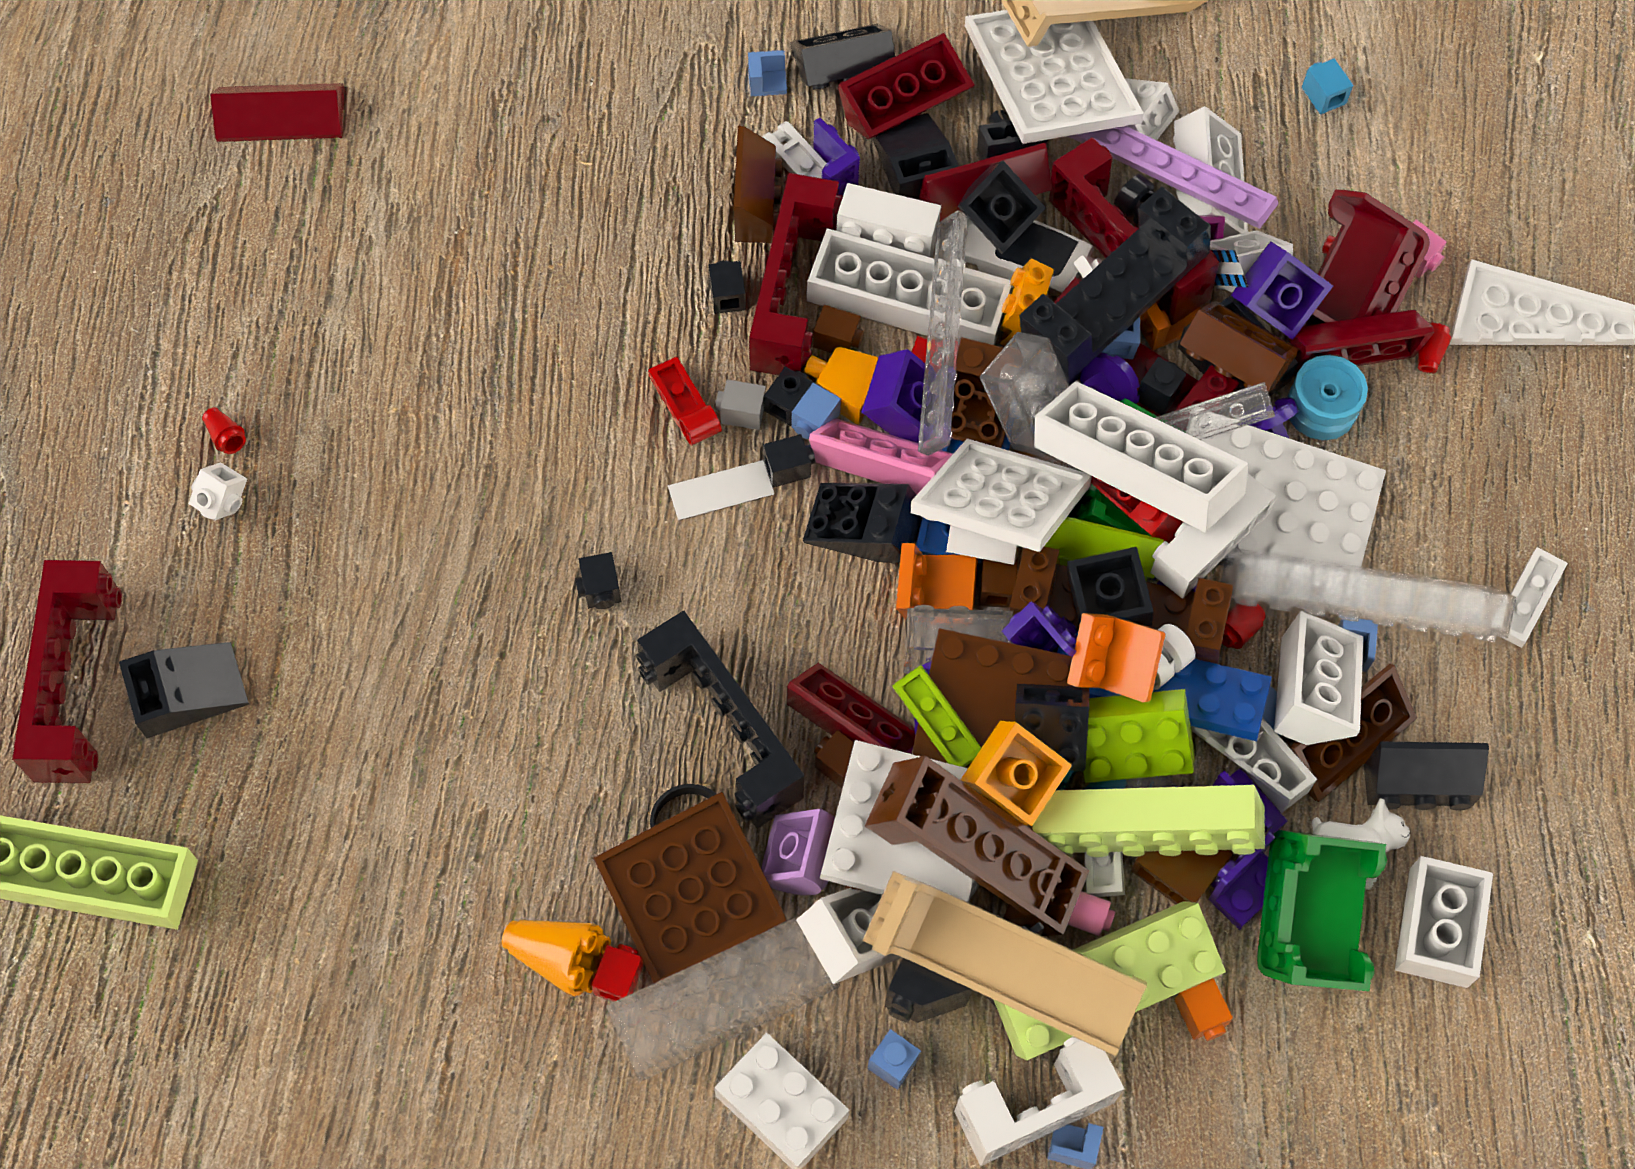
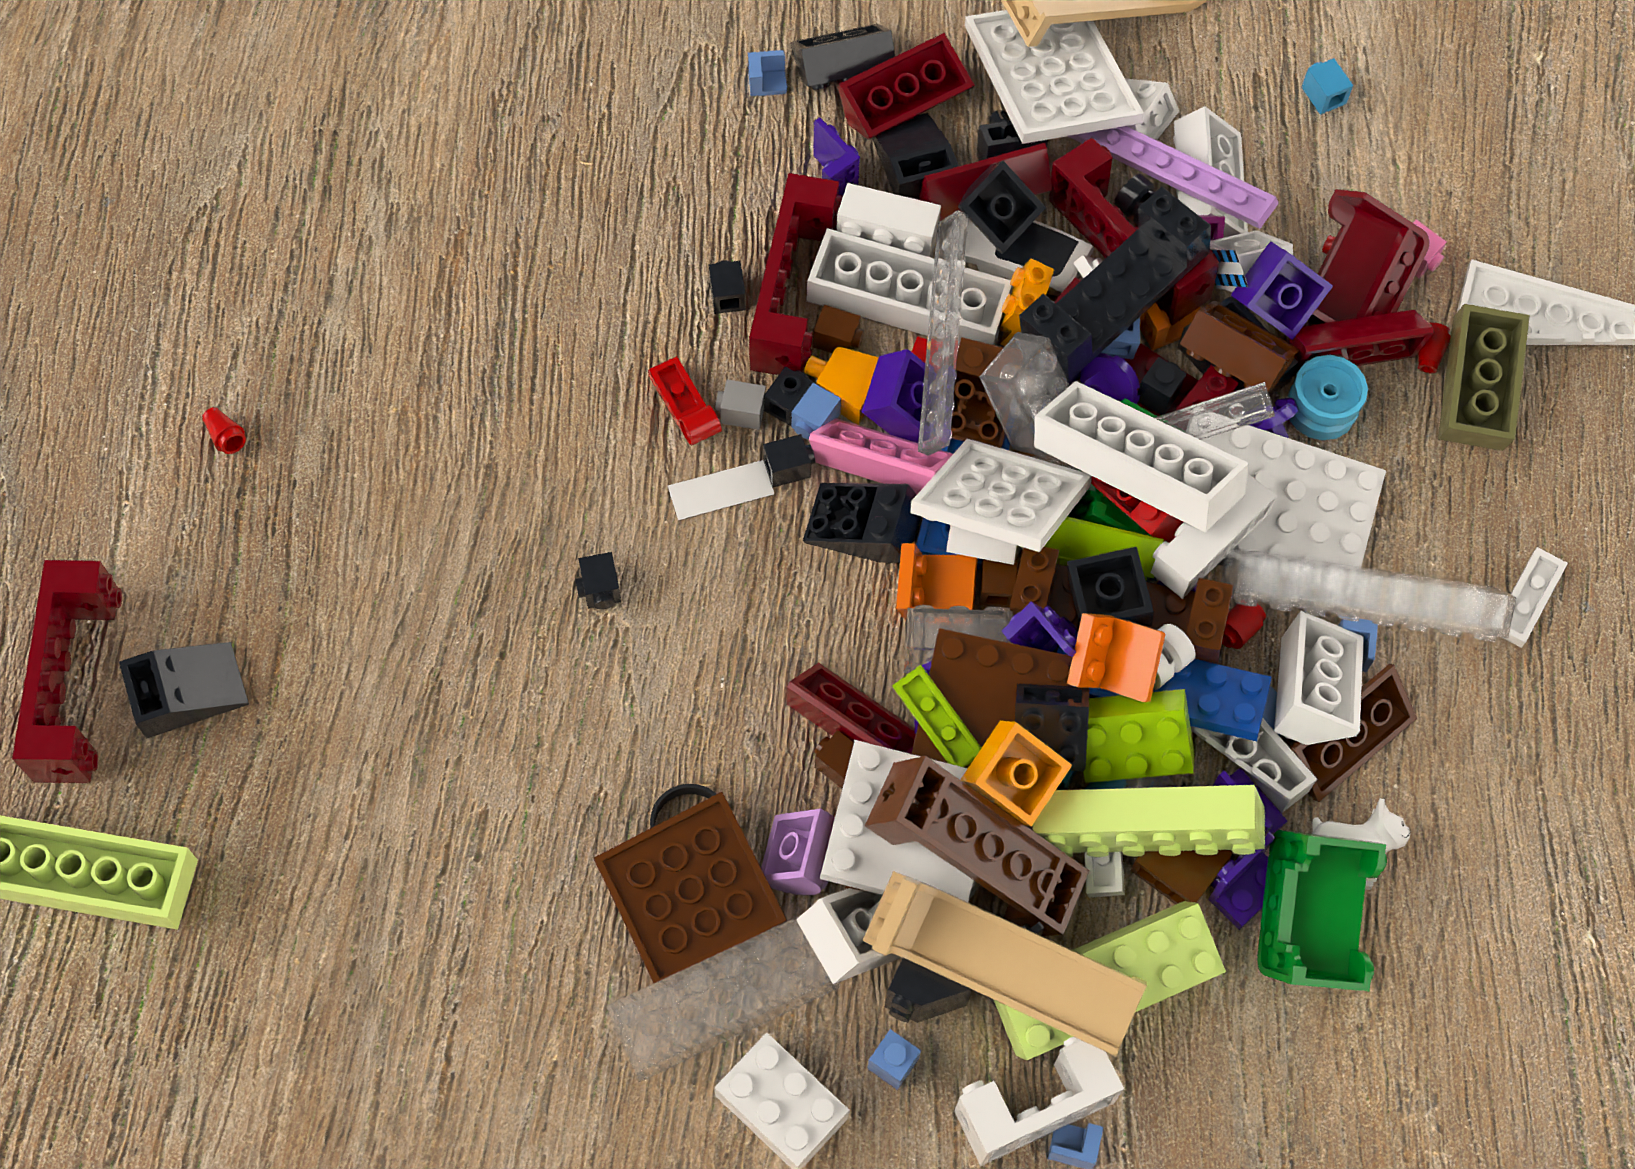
(217, 491): white brick -> none
(278, 112): dark red slope -> none
(558, 951): light orange cone -> none
(617, 973): red brick -> none
(679, 649): black plate -> none
(755, 188): reddish brown slope -> none
(796, 154): white plate -> none
(1092, 914): bright pink brick -> none
(1204, 1010): orange brick -> none
(1426, 774): black slope -> none
(1444, 922): white brick -> none
(1483, 377): none -> olive brick

